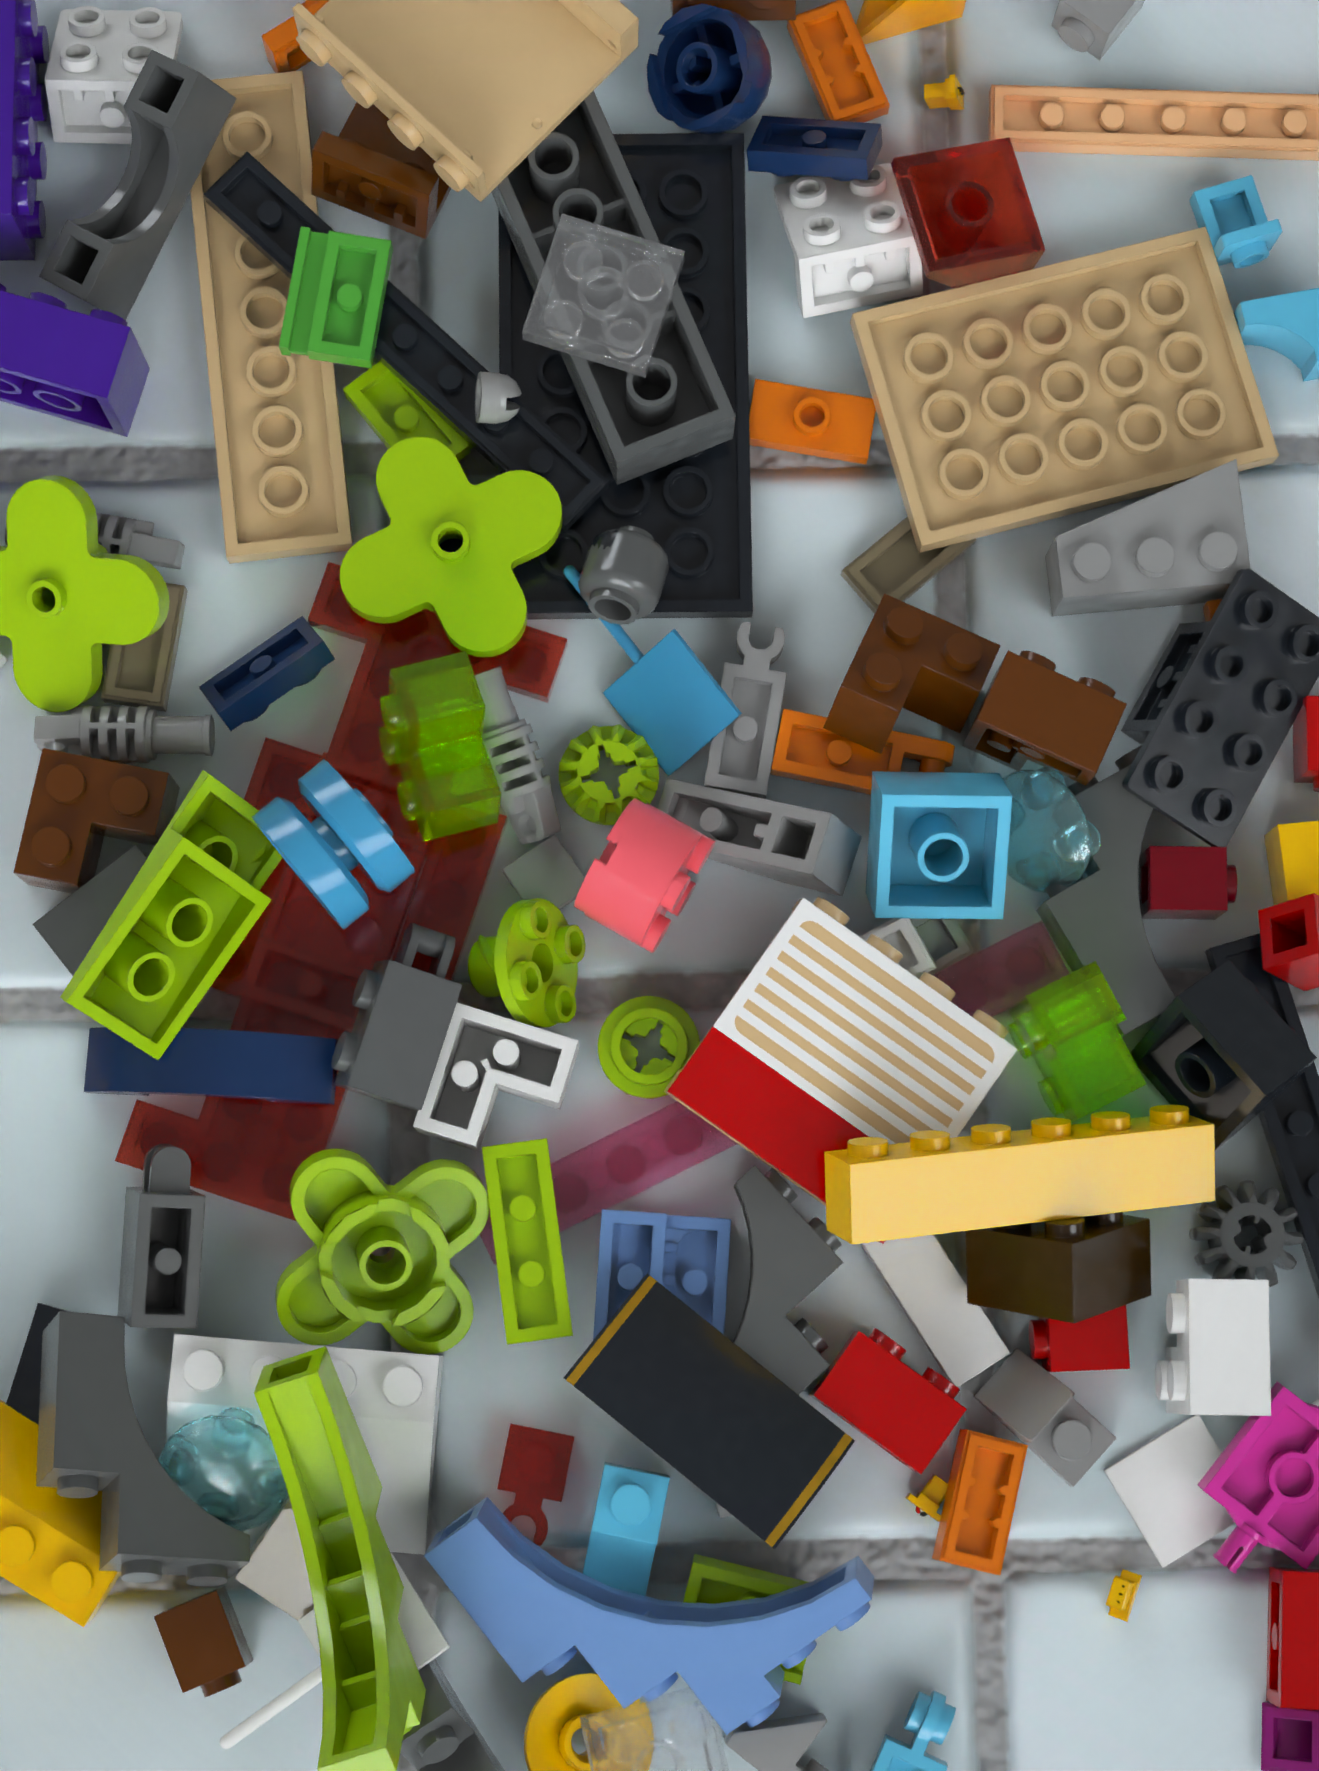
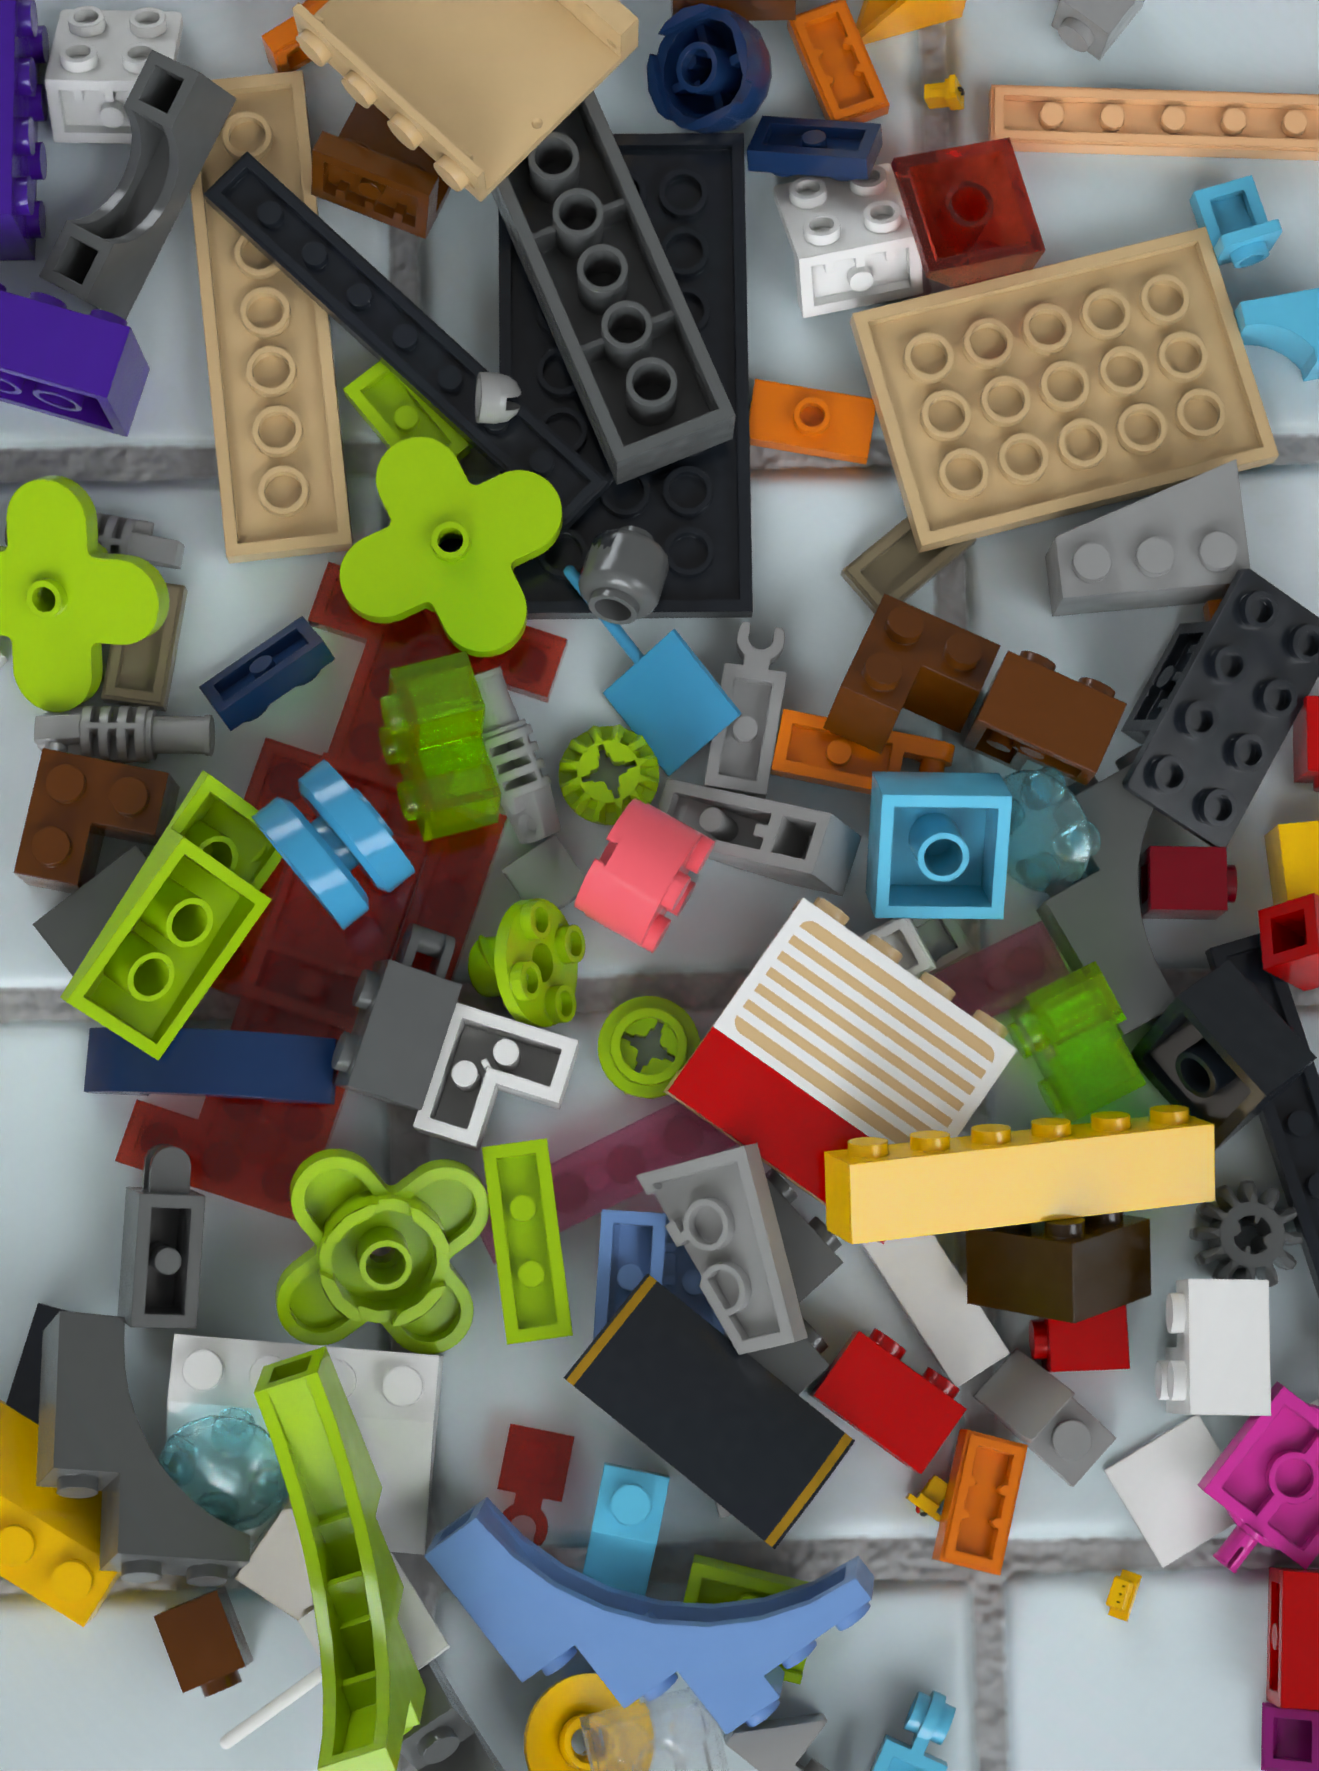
(336, 297): bright green plate -> none
(603, 295): clear plate -> none
(732, 1234): none -> light grey wing

